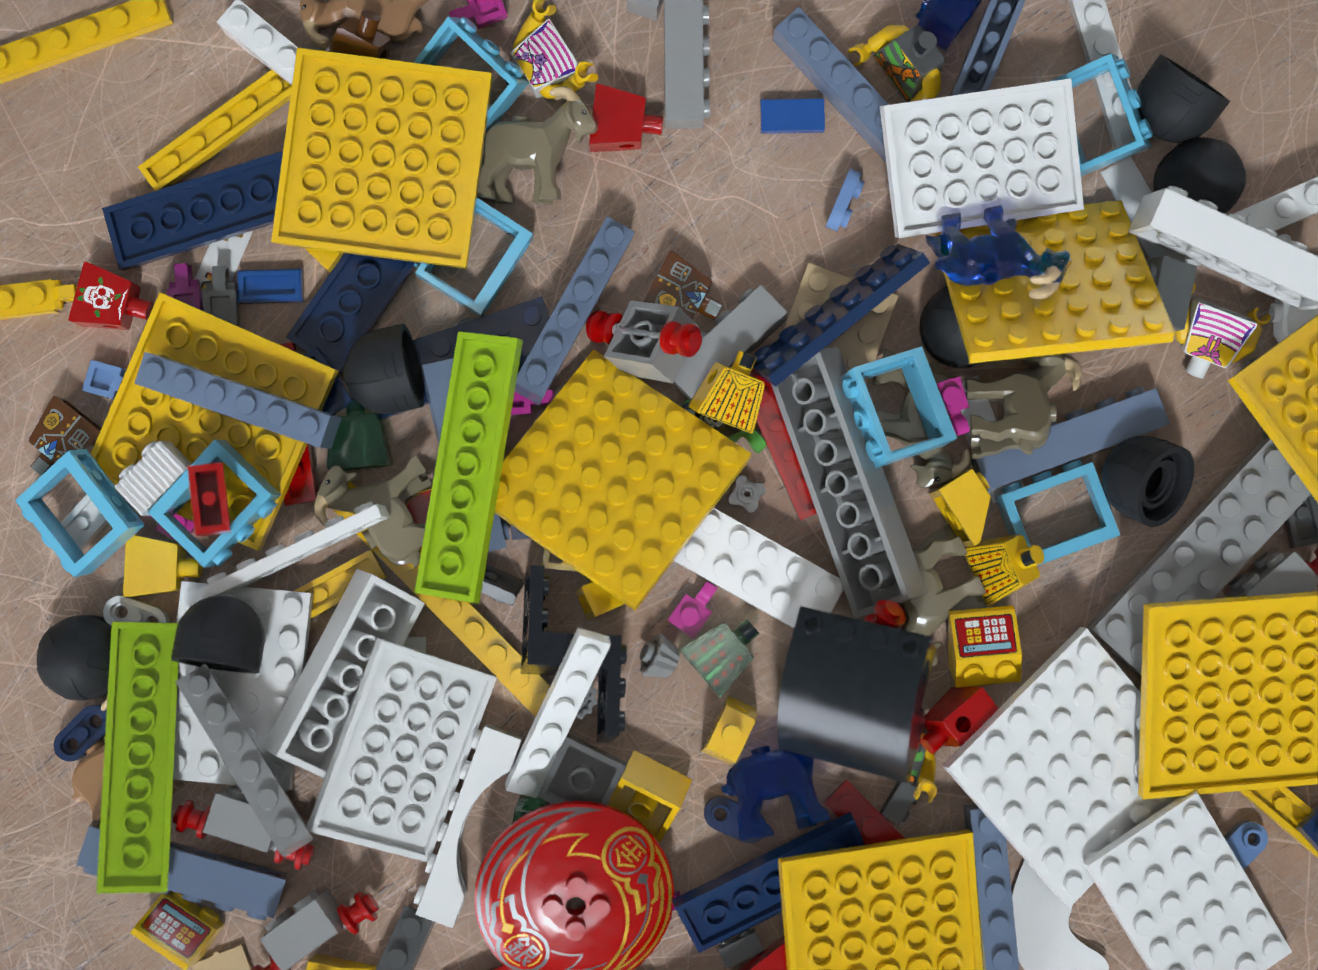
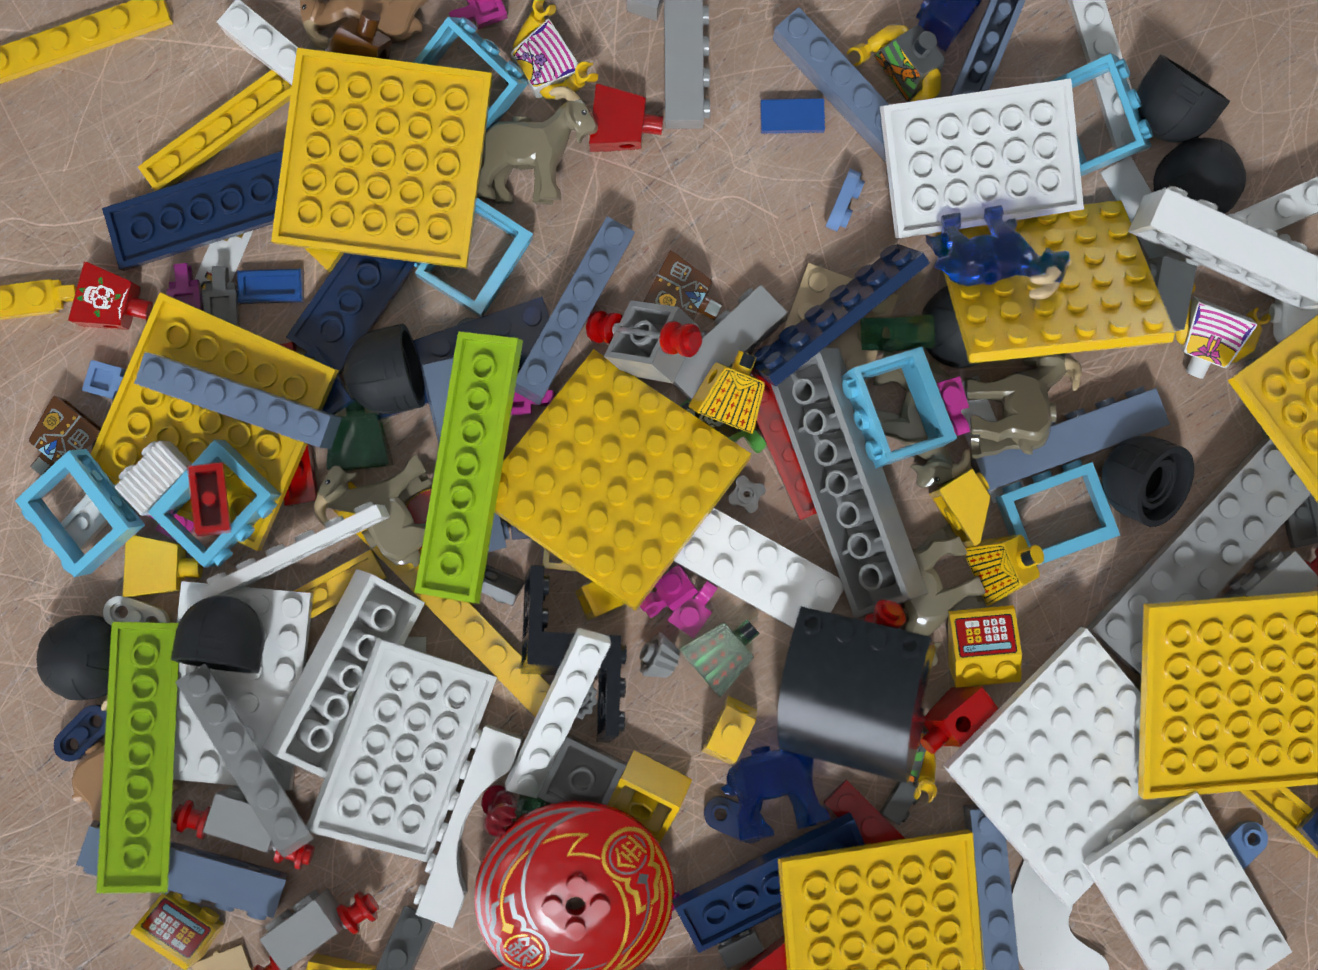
(500, 808): none -> dark red piece
(672, 591): none -> dark pink plate
(906, 332): none -> clear green torso

